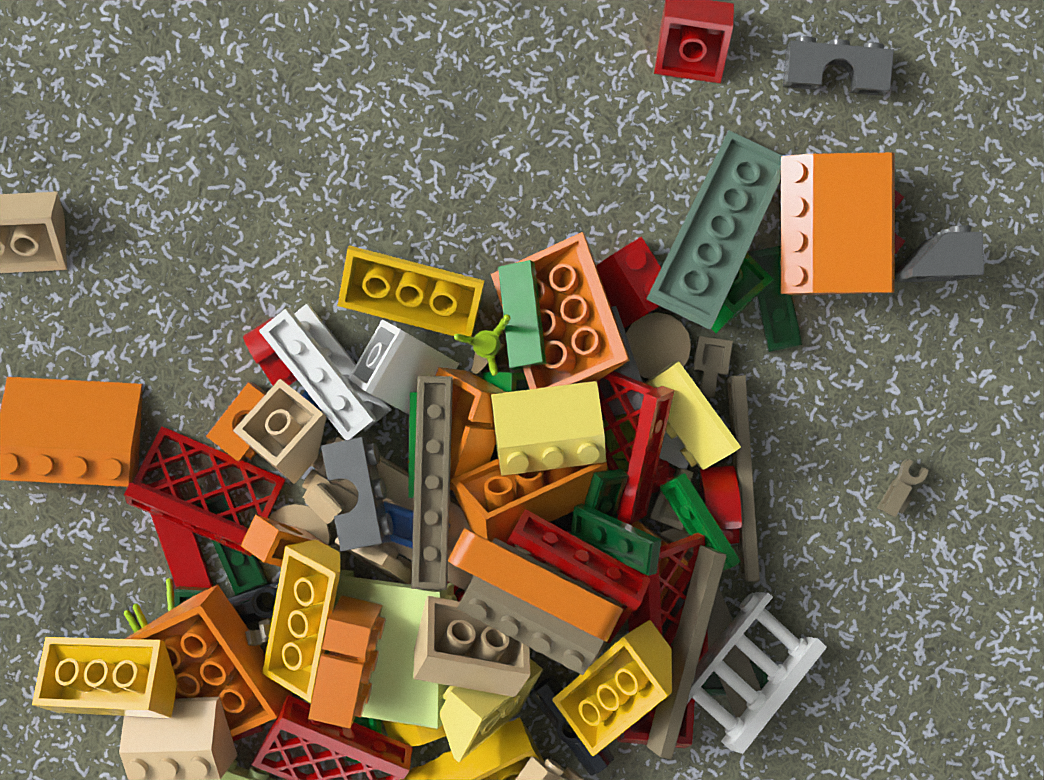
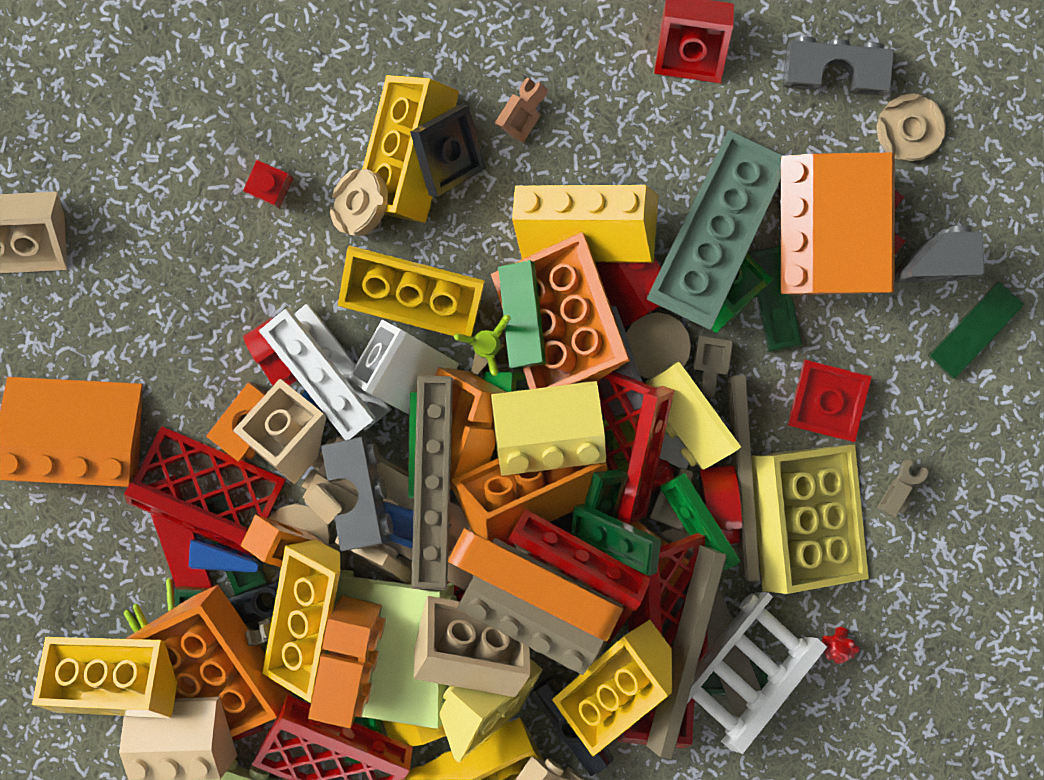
(217, 557): none -> blue slope
(268, 184): none -> red brick
(359, 202): none -> tan tile
(391, 151): none -> yellow slope
(448, 150): none -> black plate
(520, 113): none -> nougat plate
(615, 219): none -> yellow slope
(808, 519): none -> light yellow slope
(829, 400): none -> red plate
(839, 646): none -> red plant
(900, 132): none -> tan tile
(975, 330): none -> dark green tile

